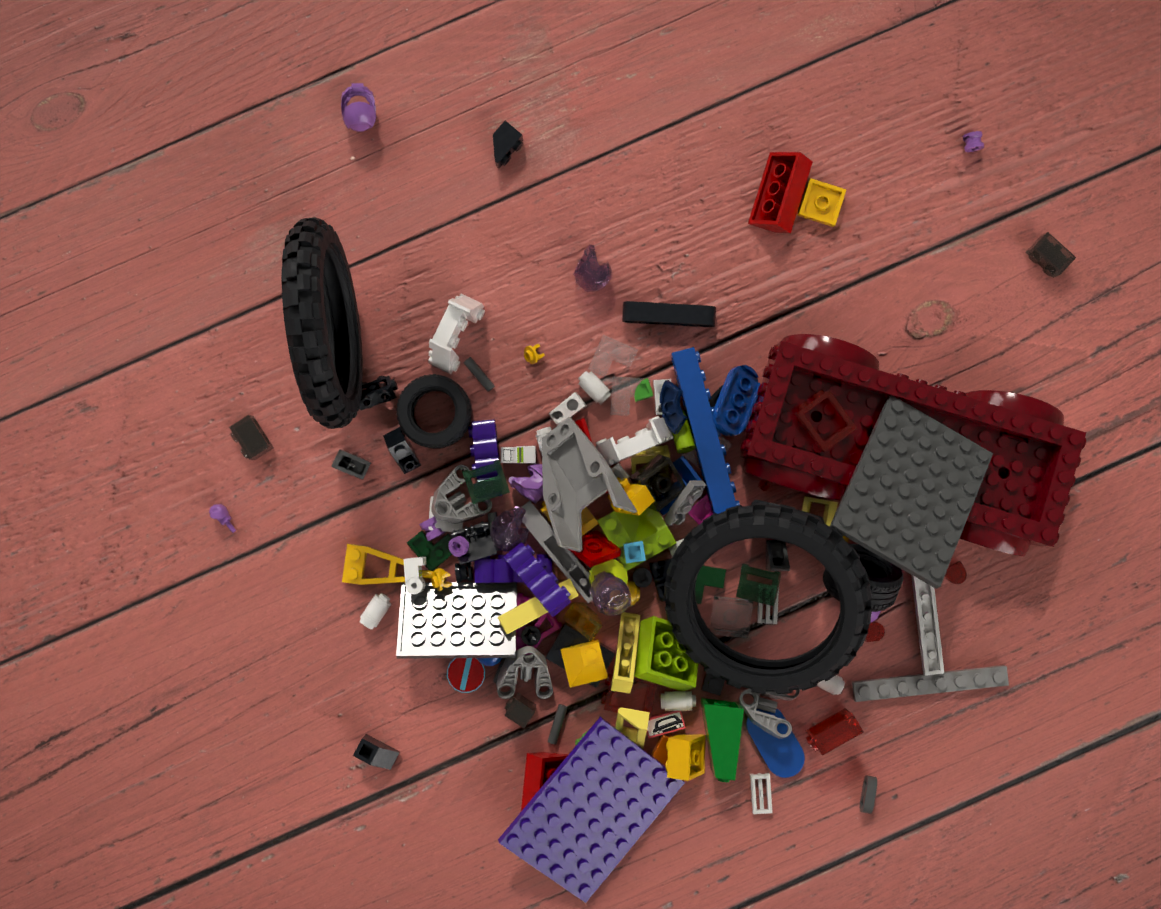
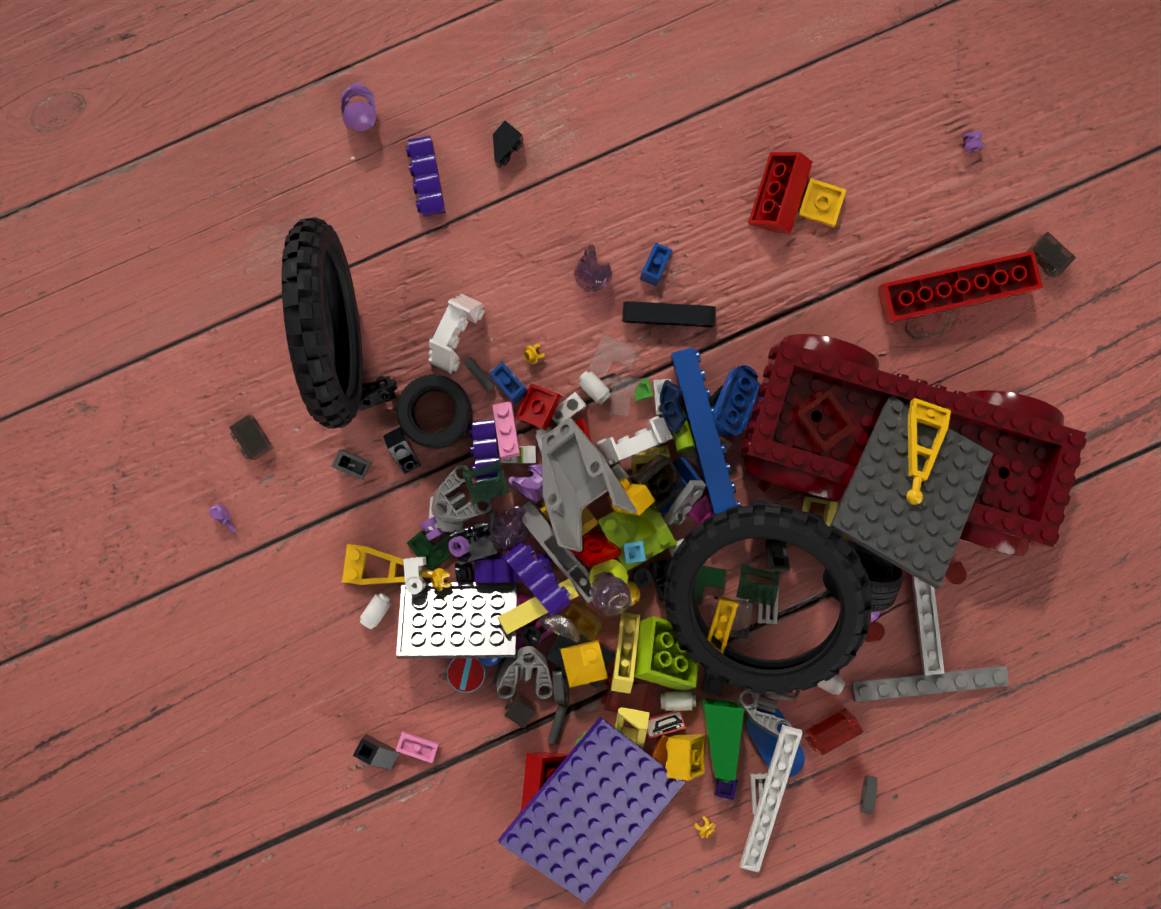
(417, 747): none -> bright pink plate
(426, 175): none -> dark purple brick
(506, 430): none -> bright pink plate
(508, 382): none -> blue slope
(538, 406): none -> red plate
(560, 626): none -> clear tile
(560, 685): none -> dark grey beam
(655, 264): none -> blue slope
(706, 831): none -> yellow plate
(723, 621): none -> yellow tile
(726, 790): none -> dark purple tile
(770, 798): none -> white tile
(932, 416): none -> yellow plate
(960, 287): none -> red brick

